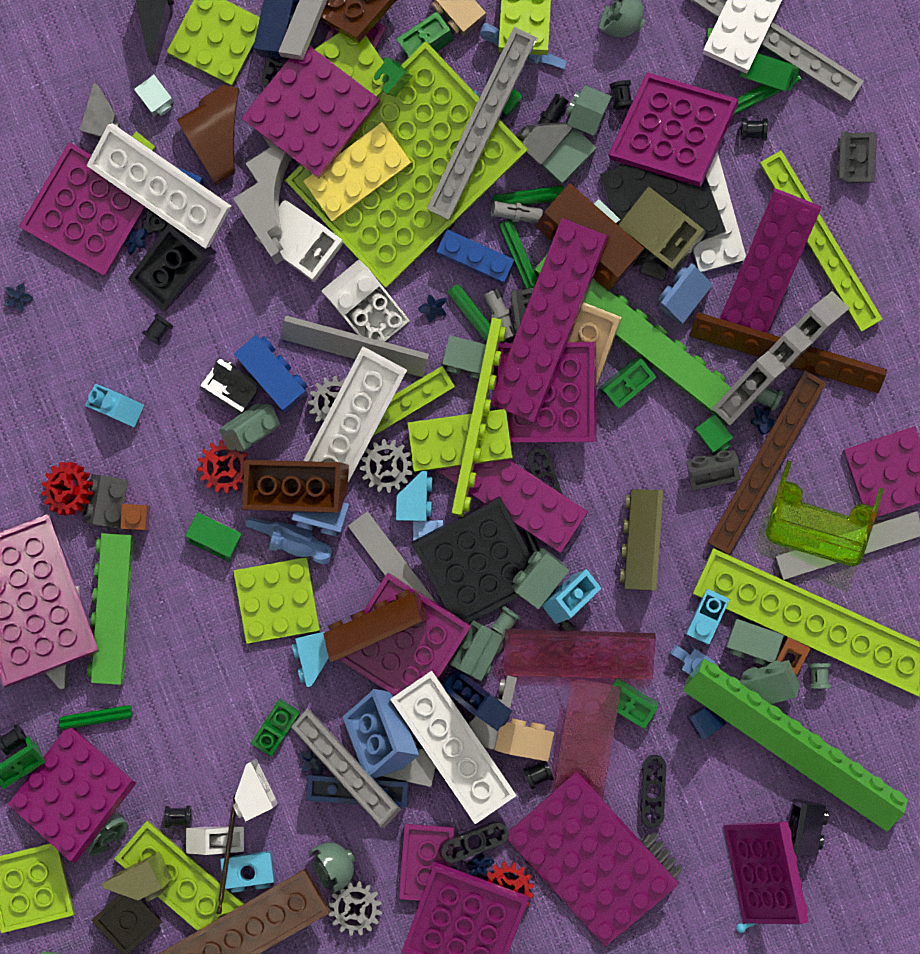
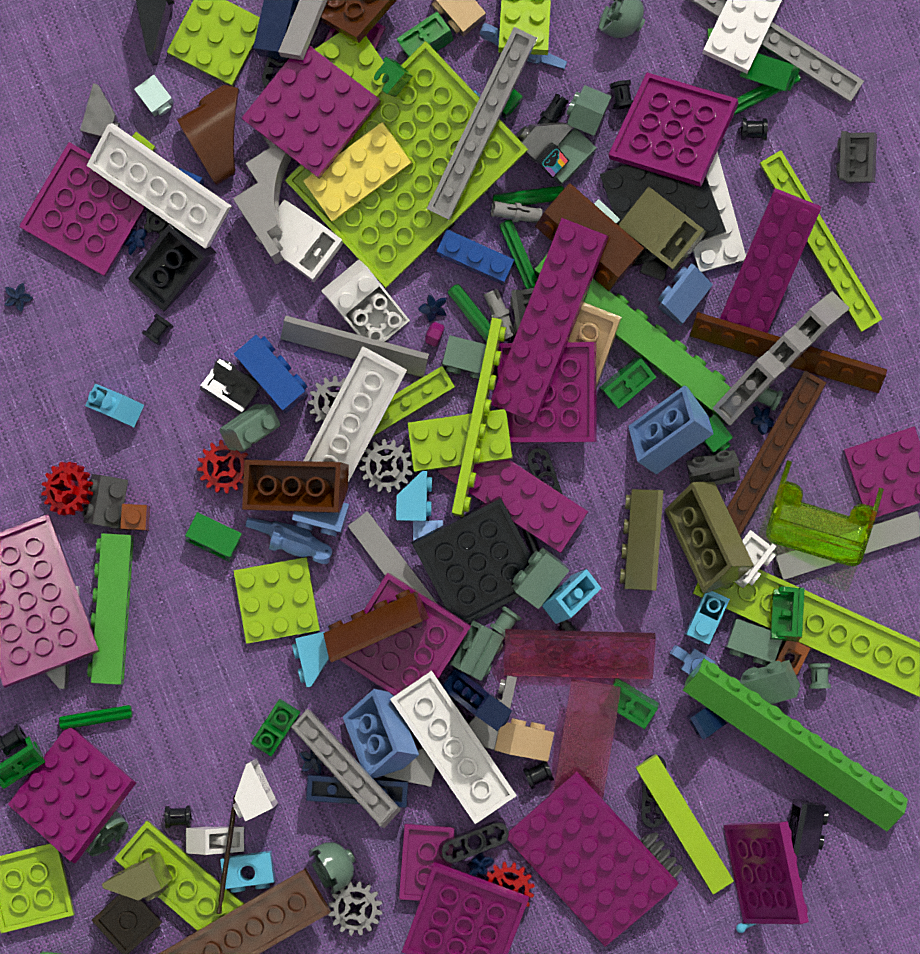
(434, 334): none -> magenta tile
(552, 160): none -> tile
(669, 430): none -> medium blue slope
(684, 824): none -> lime tile
(708, 536): none -> olive slope
(760, 553): none -> white bracket
(787, 614): none -> green hinge

